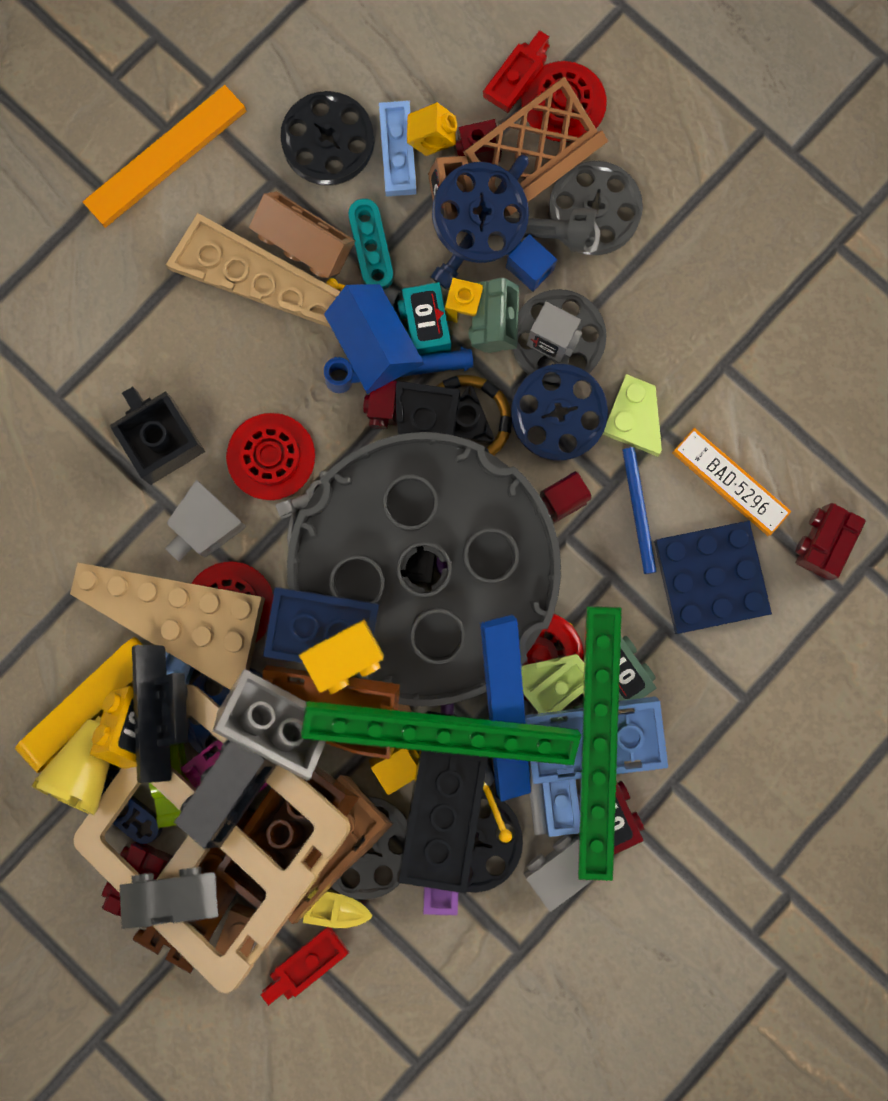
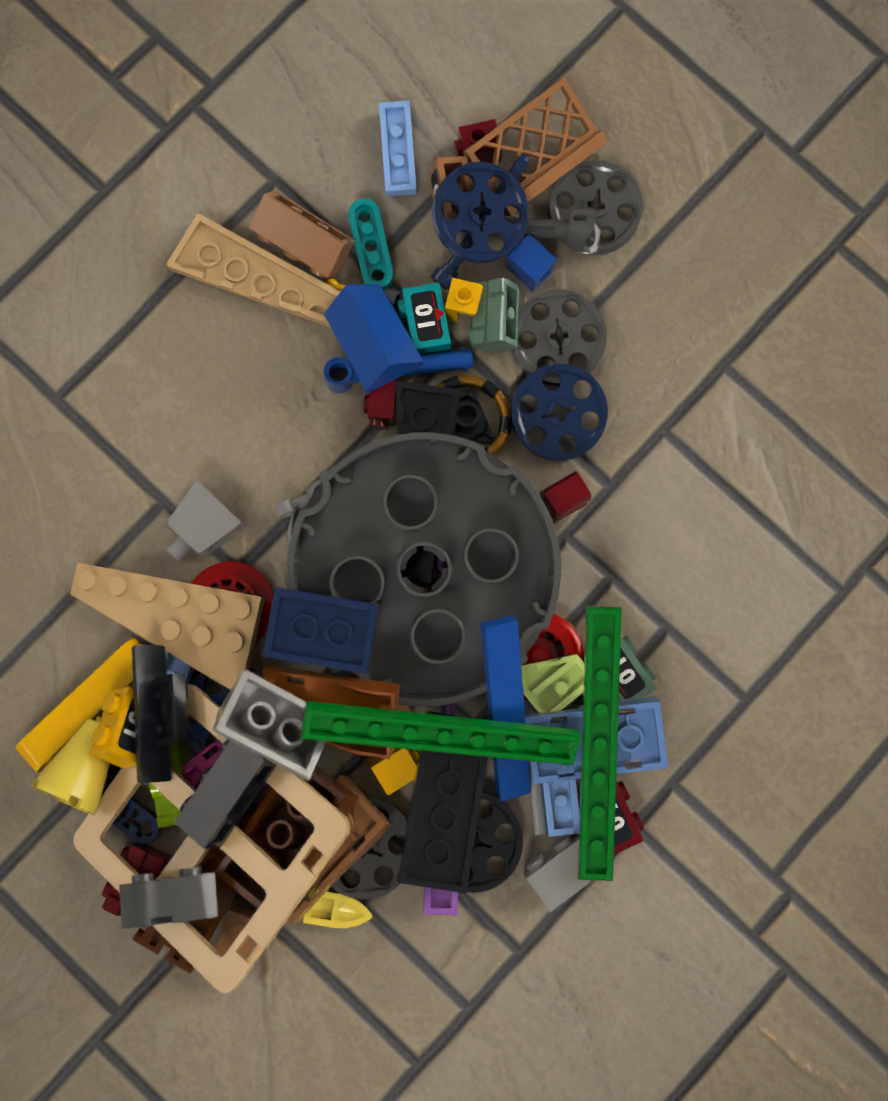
(155, 436): black hinge -> none
(164, 156): light orange tile -> none
(270, 456): red wheel -> none
(305, 965): red hinge -> none
(329, 125): black wedge -> none
(342, 657): yellow brick -> none
(431, 129): yellow brick -> none
(505, 835): yellow hinge -> none
(517, 72): red hinge -> none
(554, 332): light grey brick -> none
(582, 82): red wheel -> none
(635, 416): yellowish green wing -> none
(639, 510): blue bar -> none
(712, 577): dark blue plate -> none
(731, 482): white tile -> none
(829, 541): dark red brick -> none

